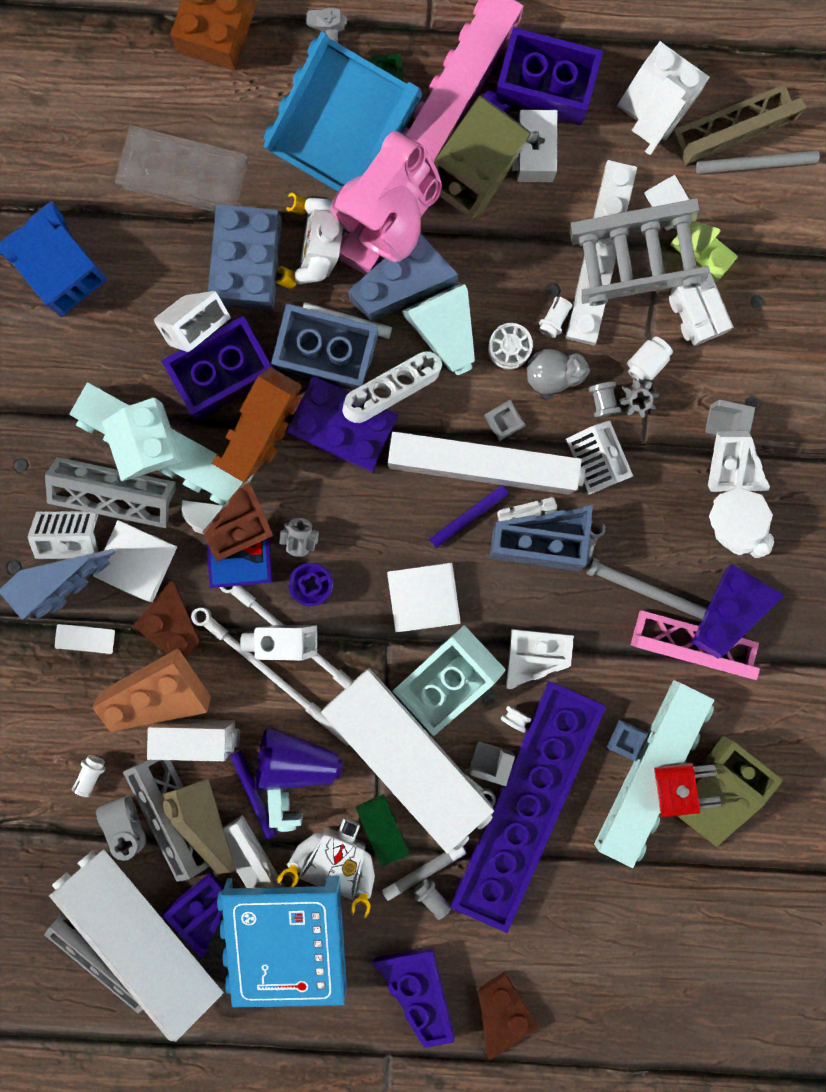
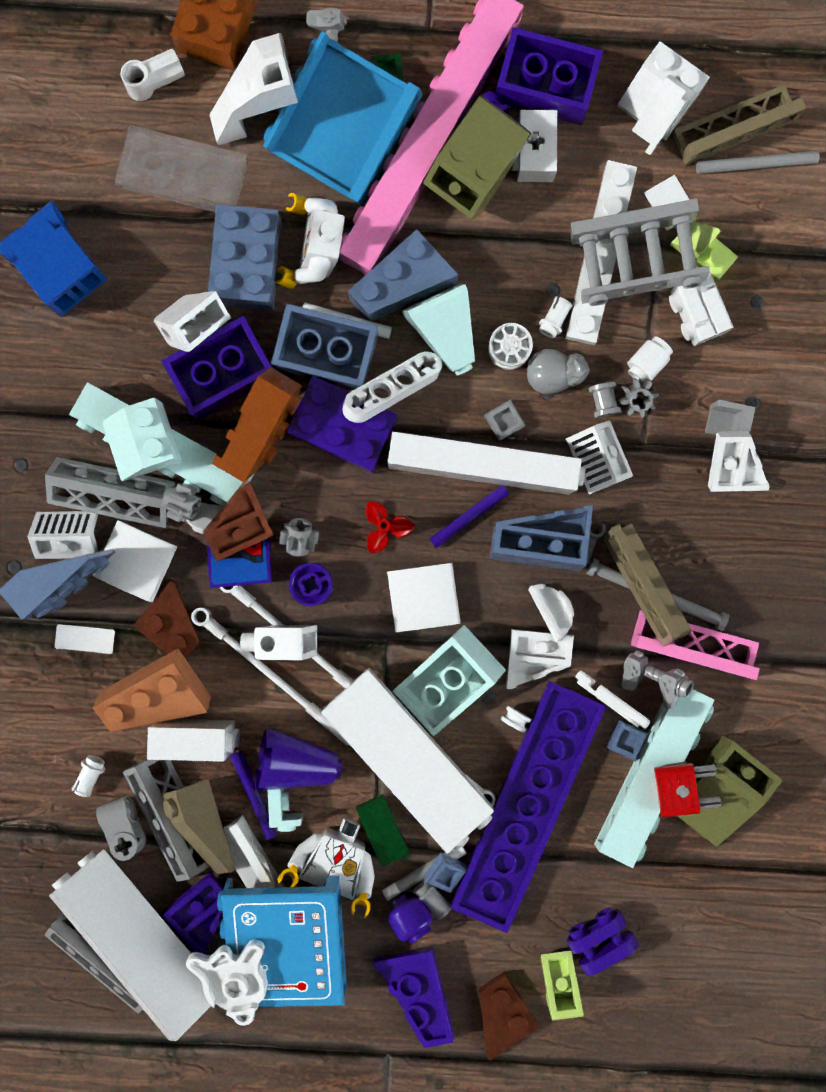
(155, 73): none -> white piece
(181, 502): none -> light grey gear
(232, 979): none -> white tile
(256, 87): none -> white brick
(390, 198): bright pink piece -> none
(398, 526): none -> red plant
(409, 918): none -> dark purple head
(445, 872): none -> sand blue tile
(491, 763): light grey panel -> none
(546, 506): white axle -> none
(554, 608): none -> white tile
(561, 985): none -> yellowish green slope
(605, 925): none -> dark purple brick
(612, 701): none -> white tile
(646, 584): none -> dark tan fence
(672, 683): none -> light grey piece
(733, 611): dark purple wing -> none
(742, 522): white piece -> none

